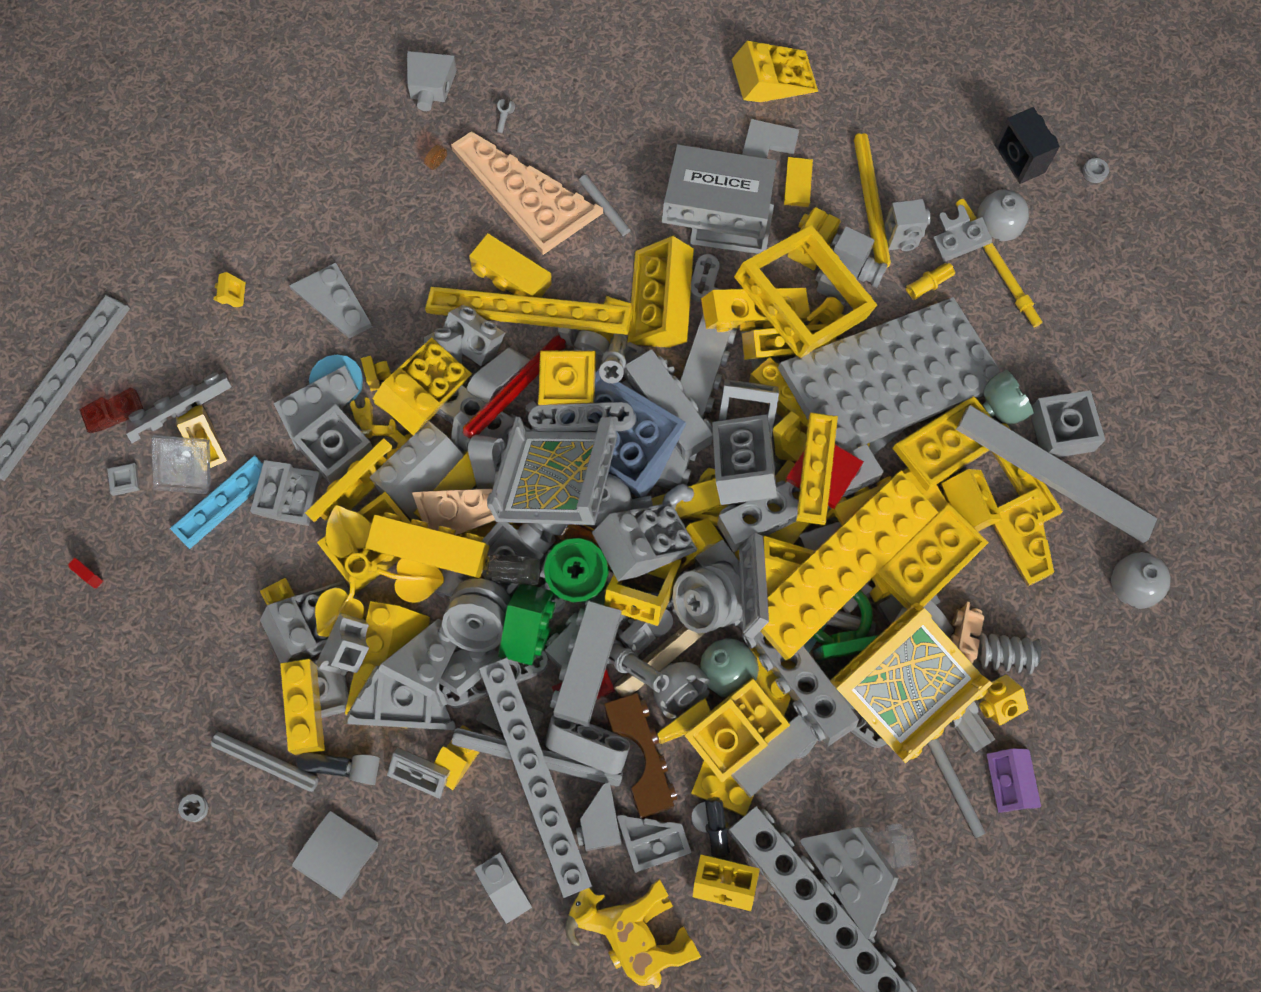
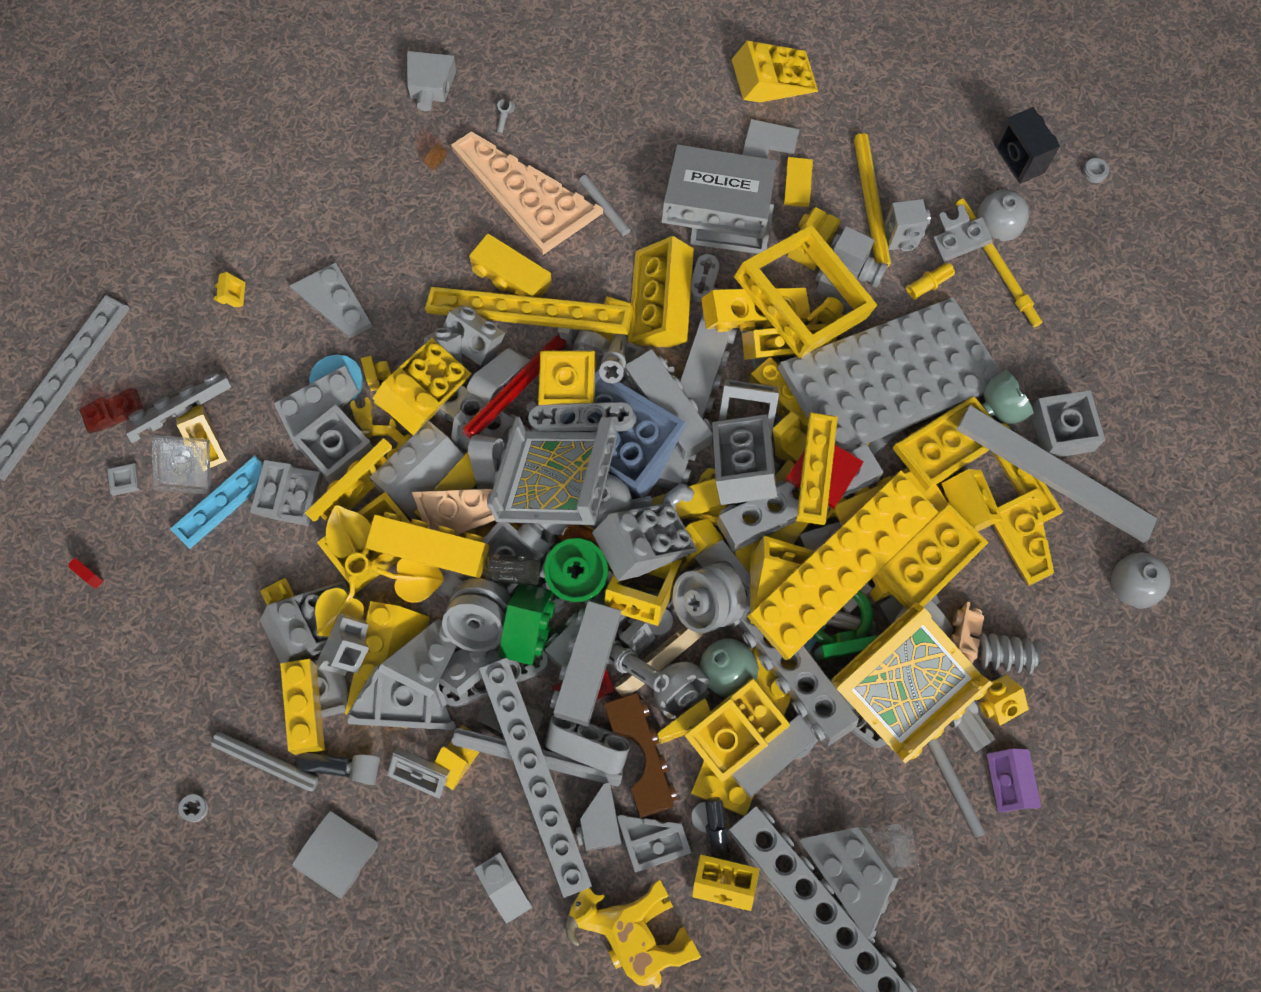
(753, 586): light grey tile -> none

